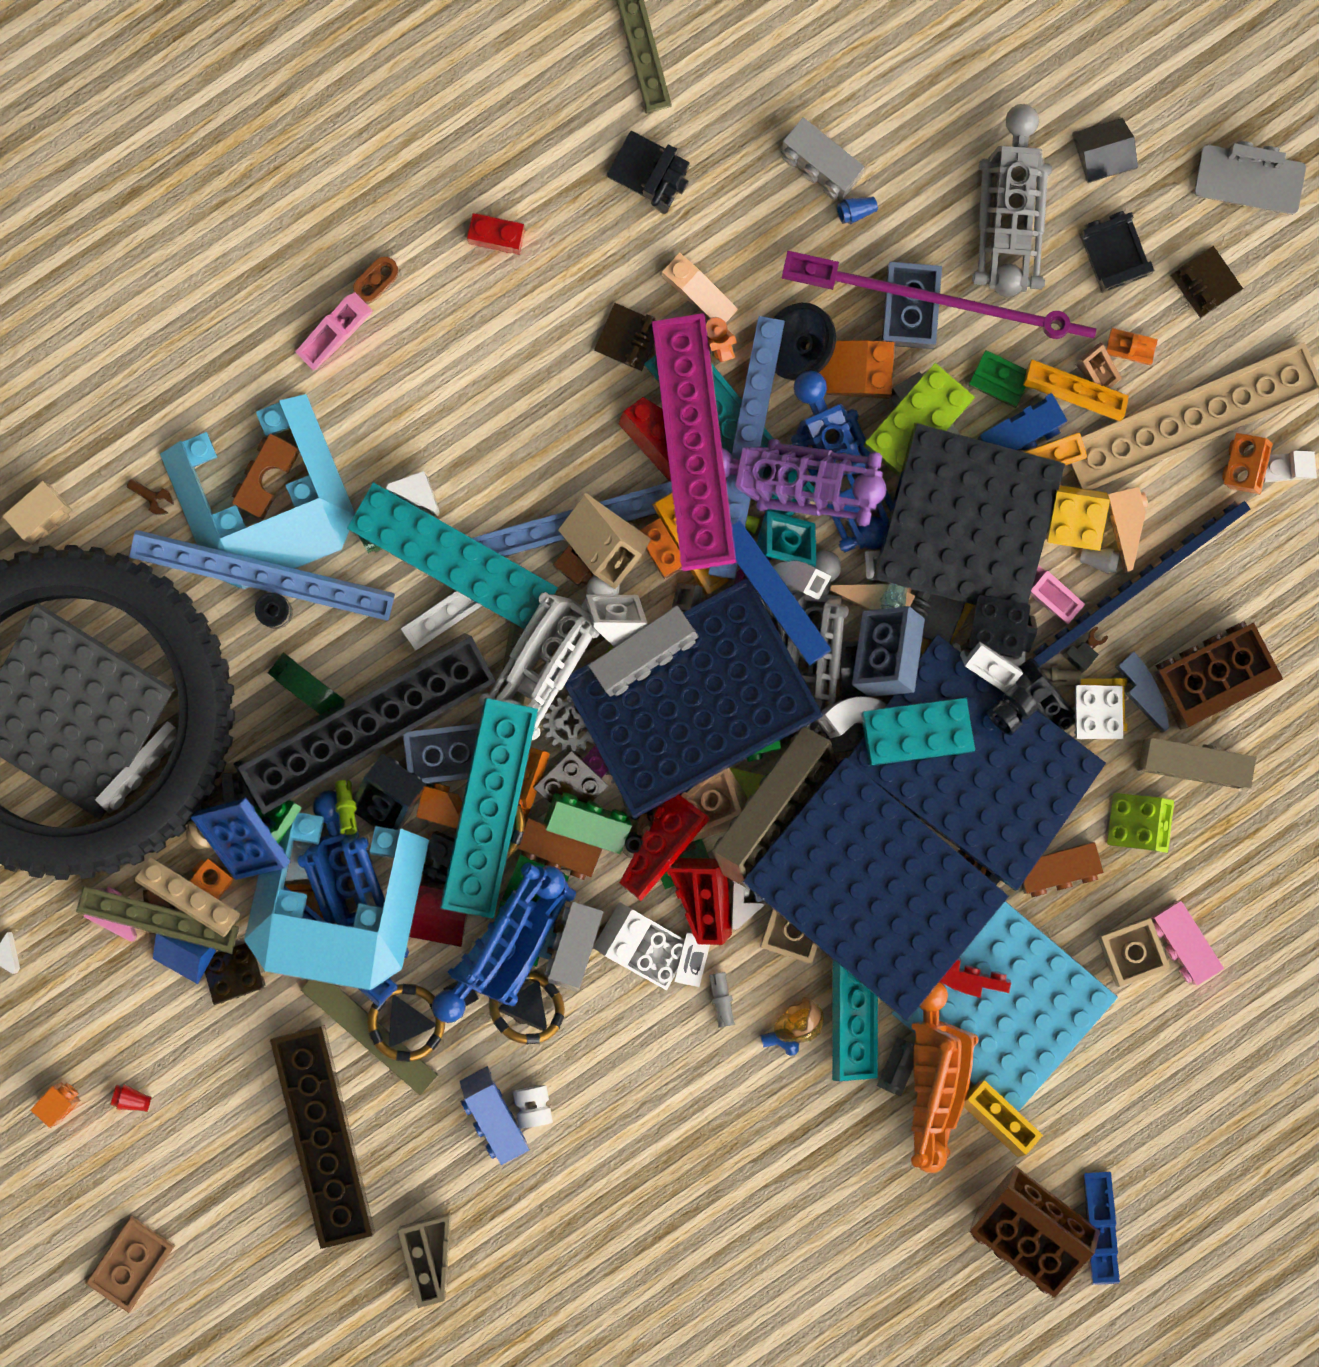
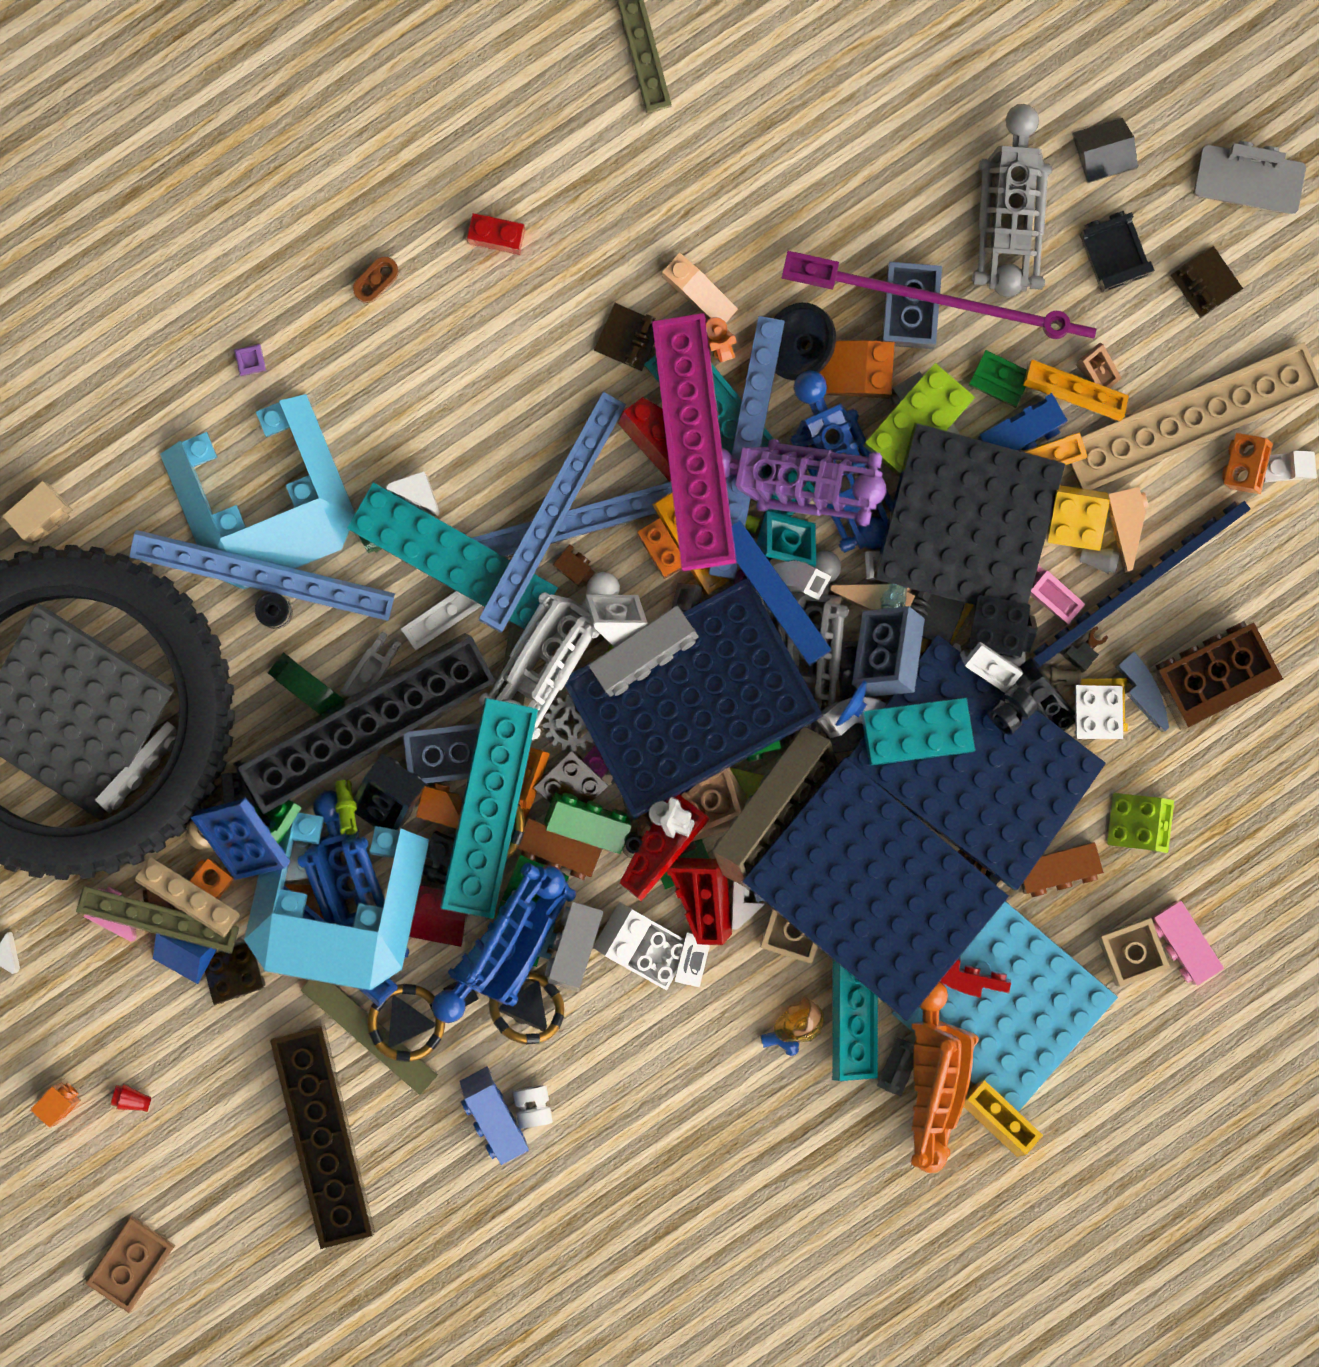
(151, 496): reddish brown bar -> none
(250, 360): none -> medium lavender tile
(273, 454): dark orange arch -> none
(334, 330): bright pink slope -> none
(370, 668): none -> light grey hinge
(426, 1256): dark tan wedge -> none
(552, 512): none -> medium blue plate
(603, 540): tan slope -> none
(641, 164): black bracket -> none
(671, 184): black piece -> none
(671, 818): none -> white hips
(721, 999): light grey pin -> none
(821, 160): light grey brick -> none
(855, 705): none -> blue dish
(856, 208): blue cone -> none
(1034, 1232): reddish brown brick -> none
(1101, 1214): blue slope -> none
(1131, 346): orange hips -> none
(1197, 763): dark tan brick -> none

